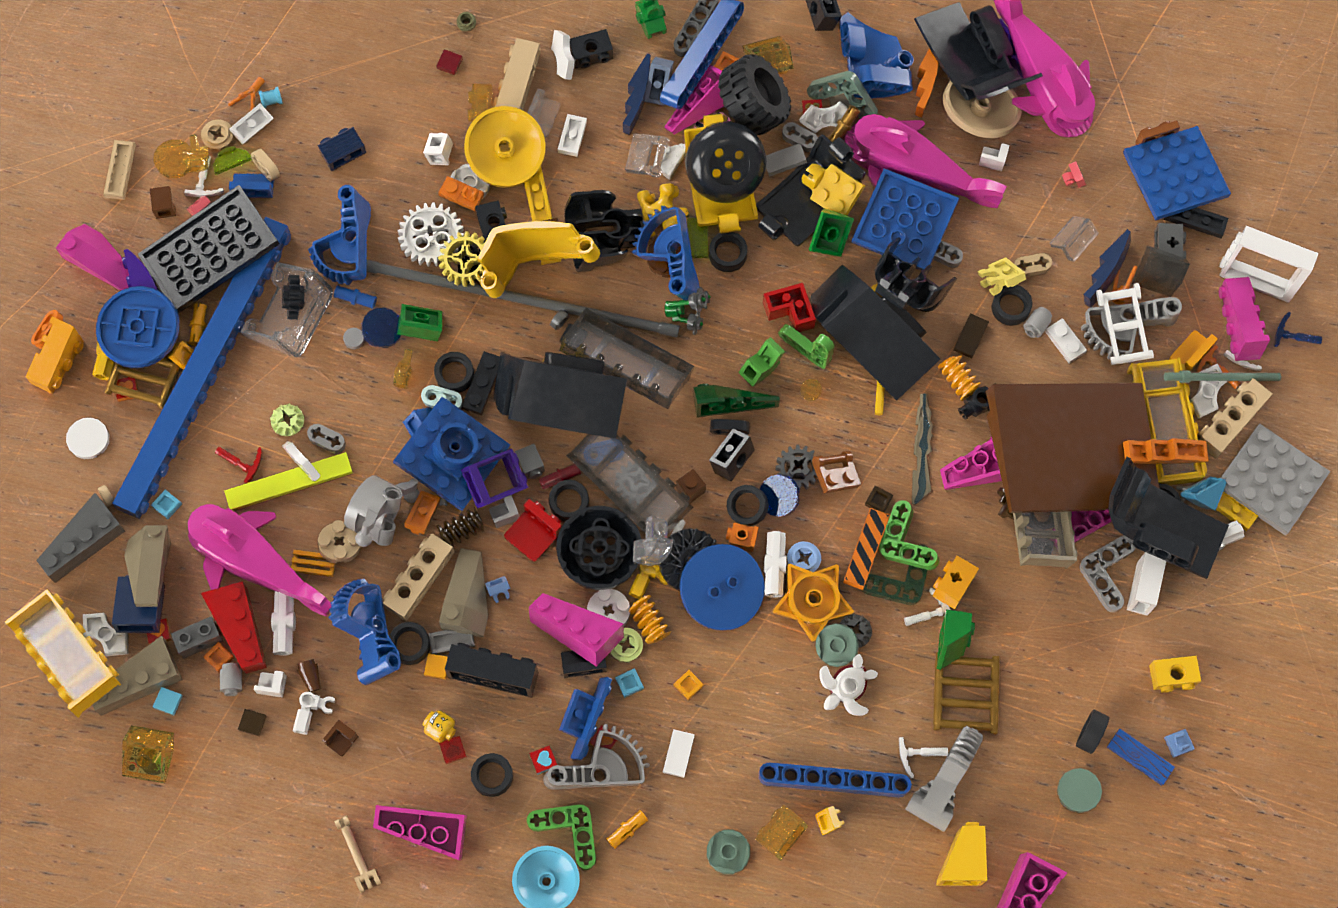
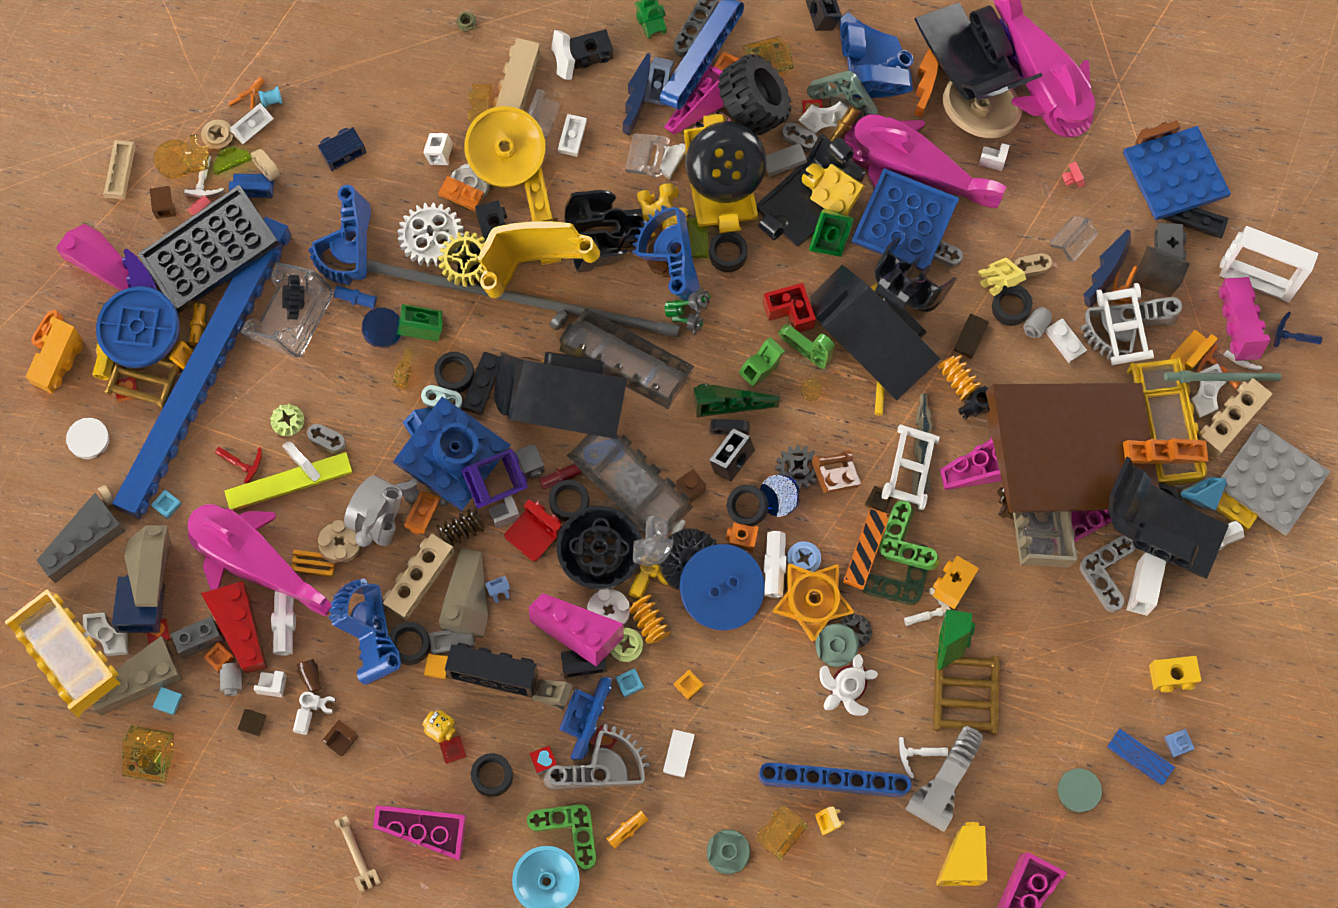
(353, 338): light grey tile -> none
(449, 62): dark red tile -> none
(552, 693): none -> dark tan slope
(889, 488): none -> white piece
(1092, 731): black tyre -> none

